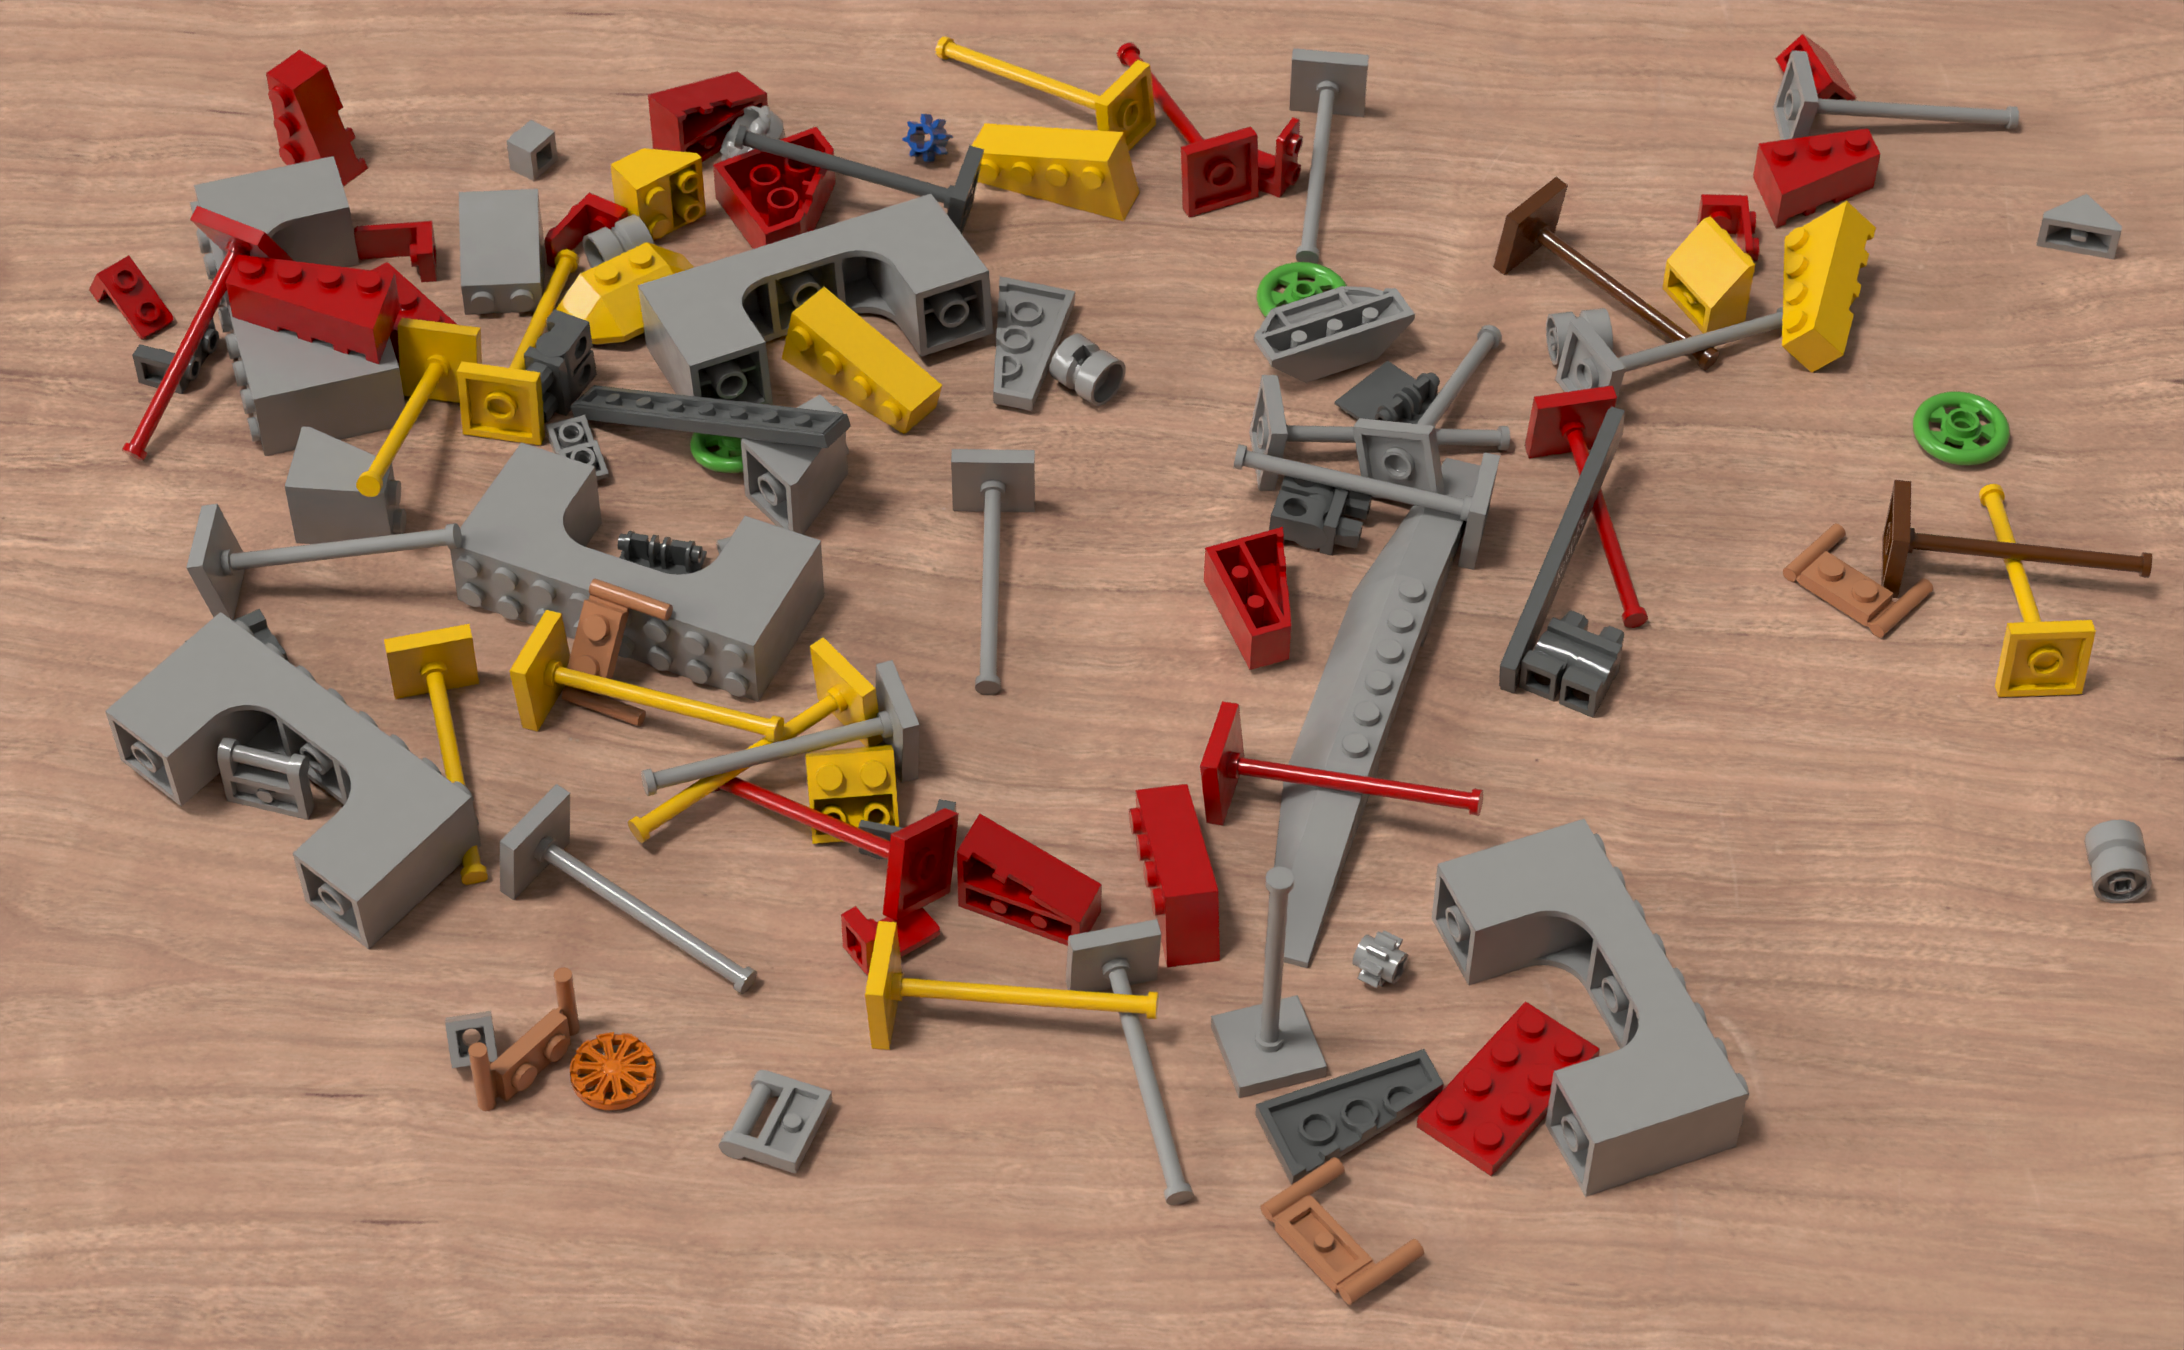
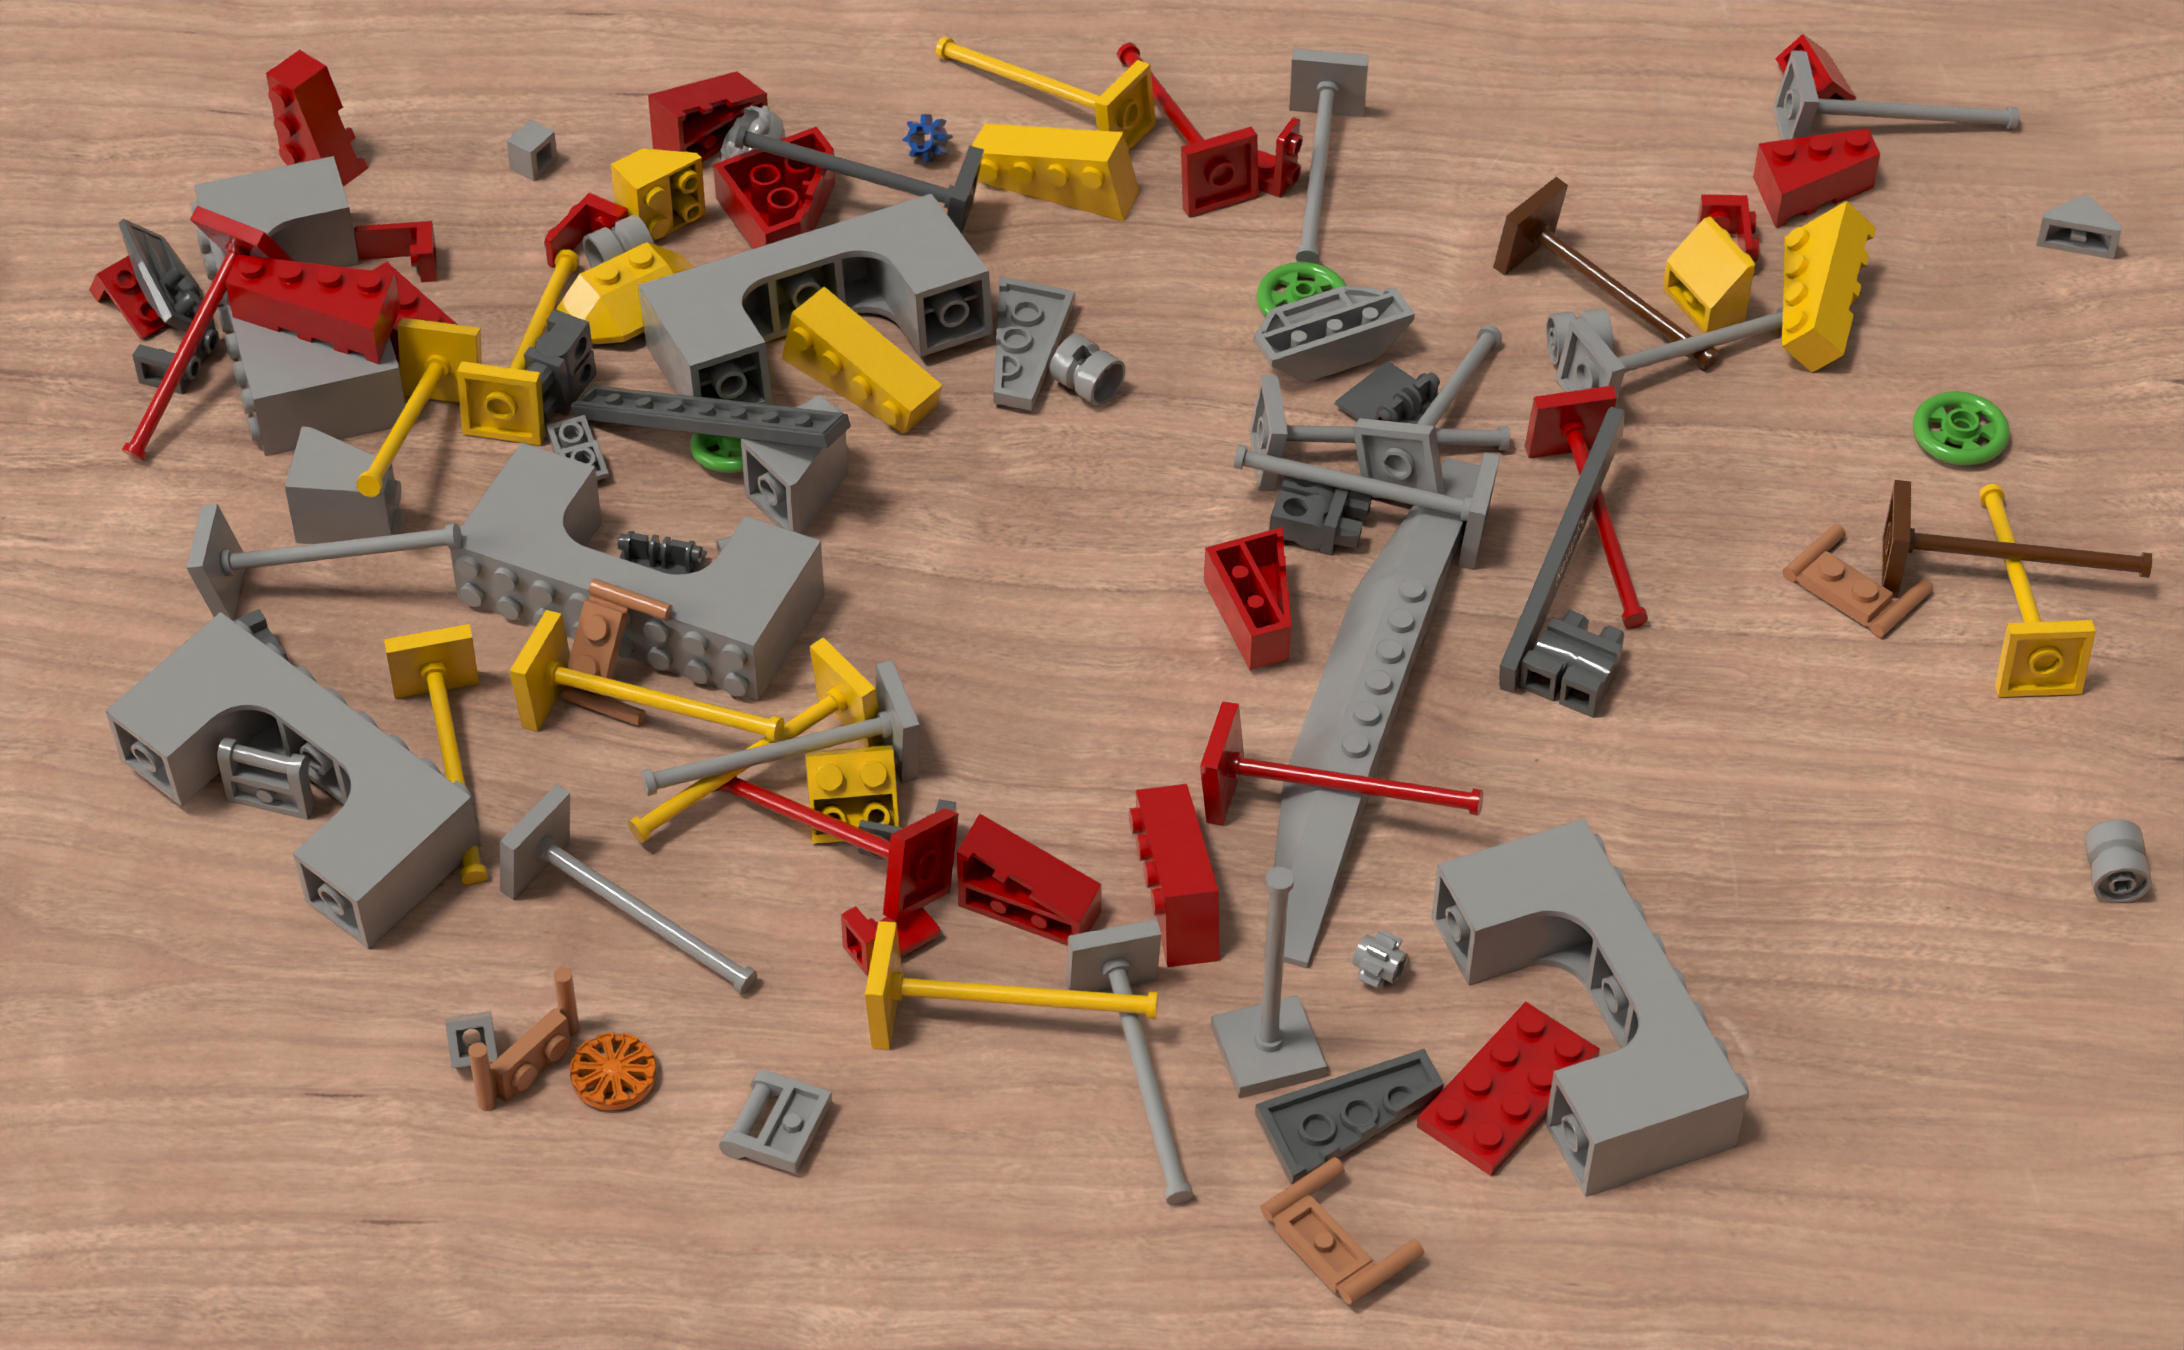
(161, 275): none -> dark grey piece
(501, 251): light grey slope -> none
(992, 484): light grey tile -> none

